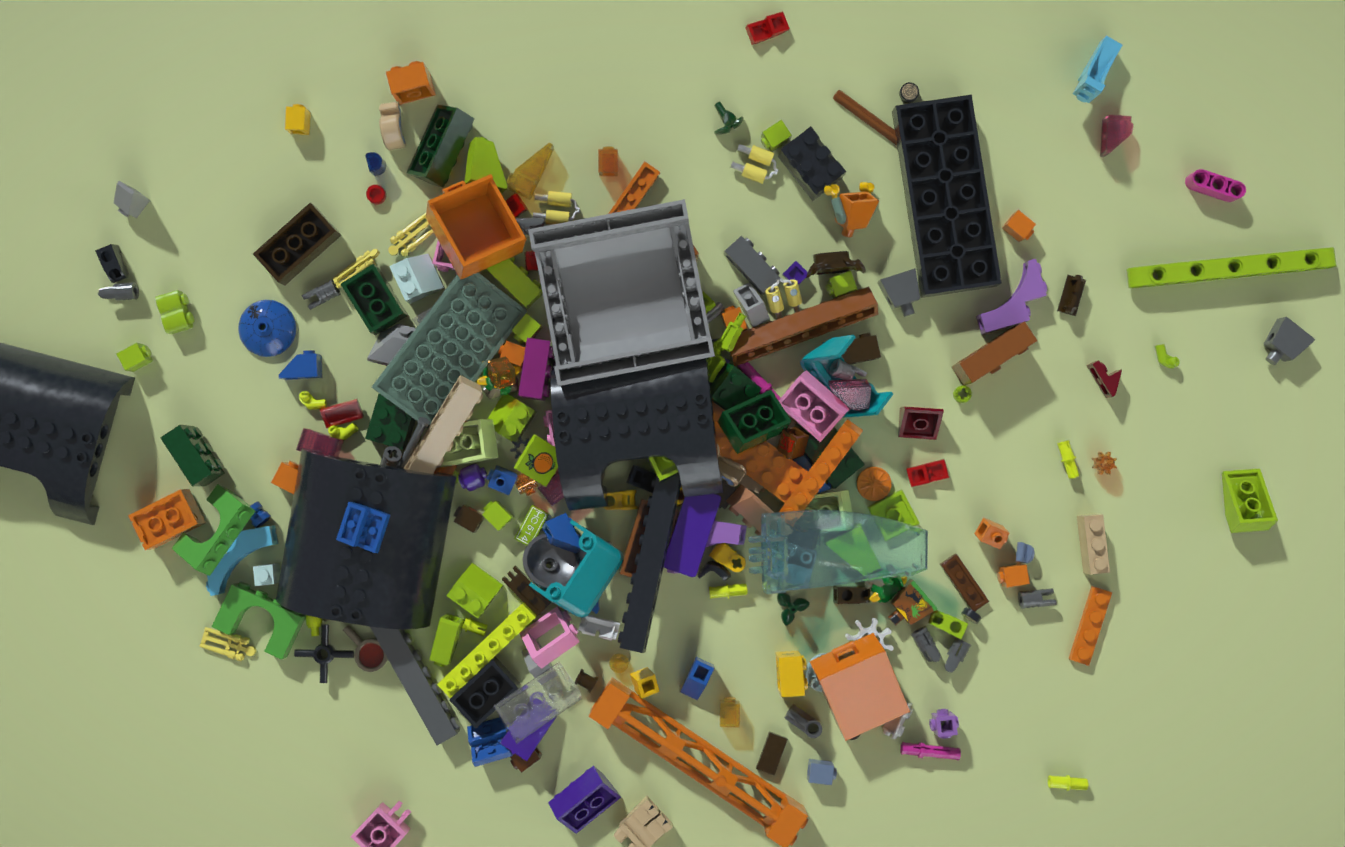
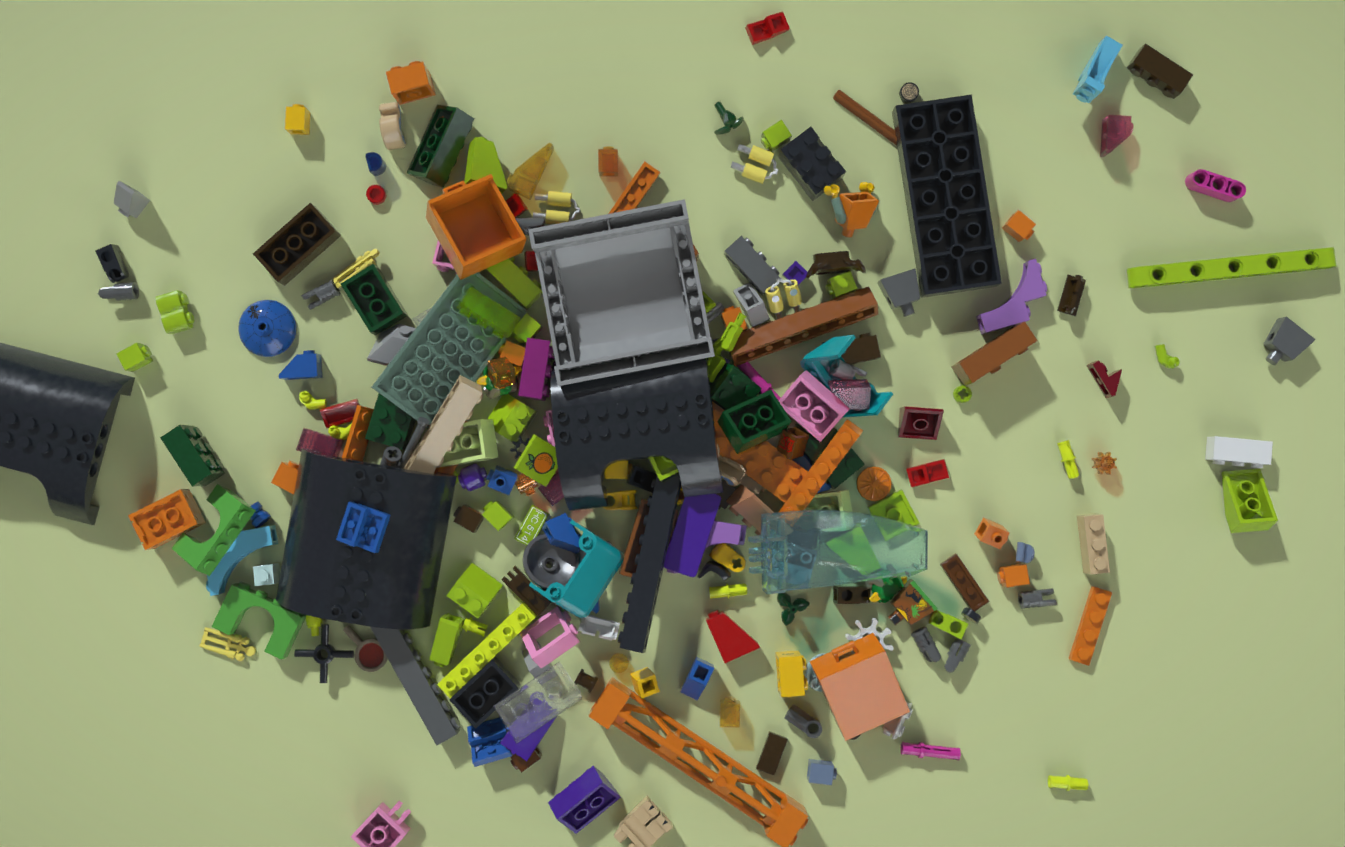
(356, 442): none -> orange plate
(394, 250): light yellow piece -> none
(416, 277): light aqua slope -> none
(488, 313): none -> clear neon green brick
(618, 470): none -> yellow brick
(729, 636): none -> red slope
(950, 726): medium lavender brick -> none
(1159, 71): none -> dark brown brick
(1238, 451): none -> white brick

